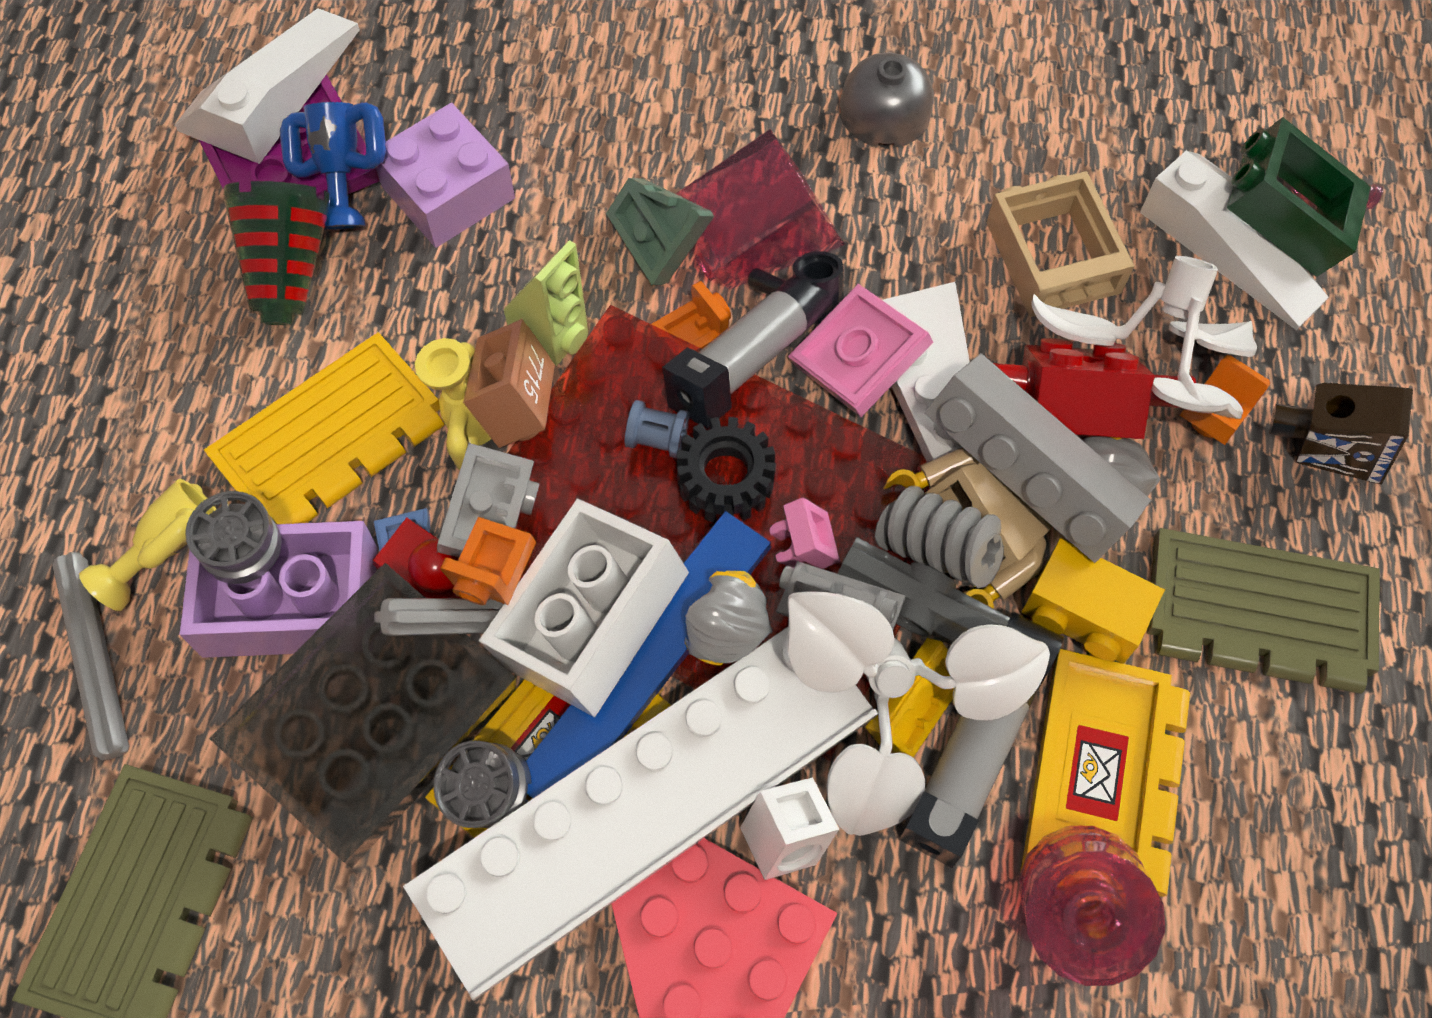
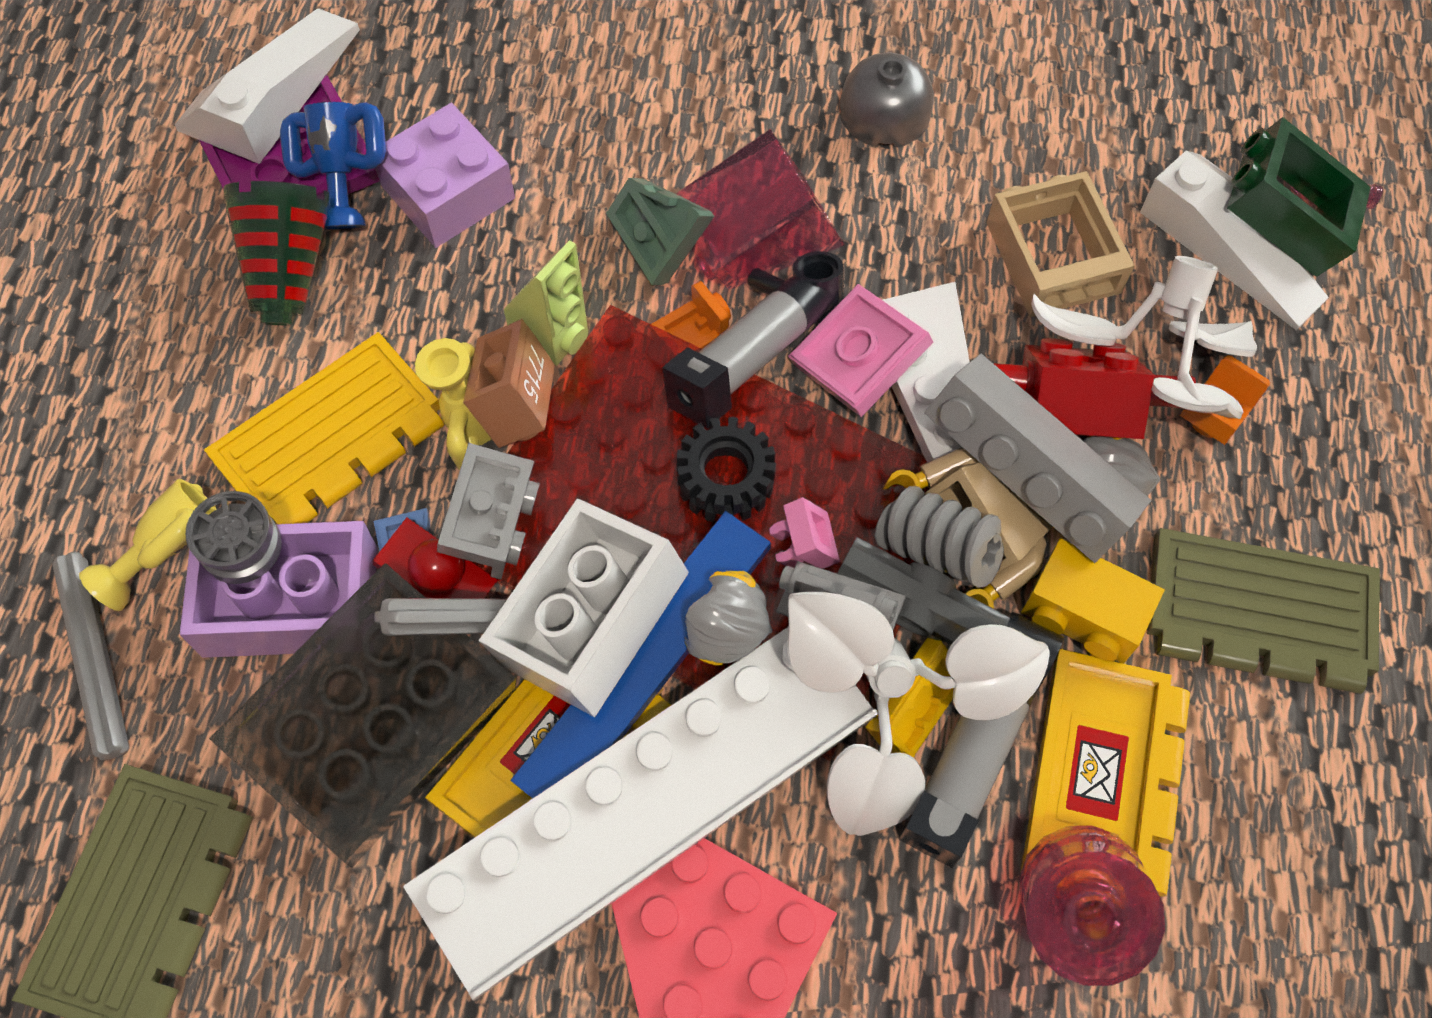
(482, 784): flat silver wheel -> none
(490, 563): orange bracket -> none
(656, 428): sand blue bush -> none
(788, 828): white brick -> none
(1348, 428): dark brown torso -> none

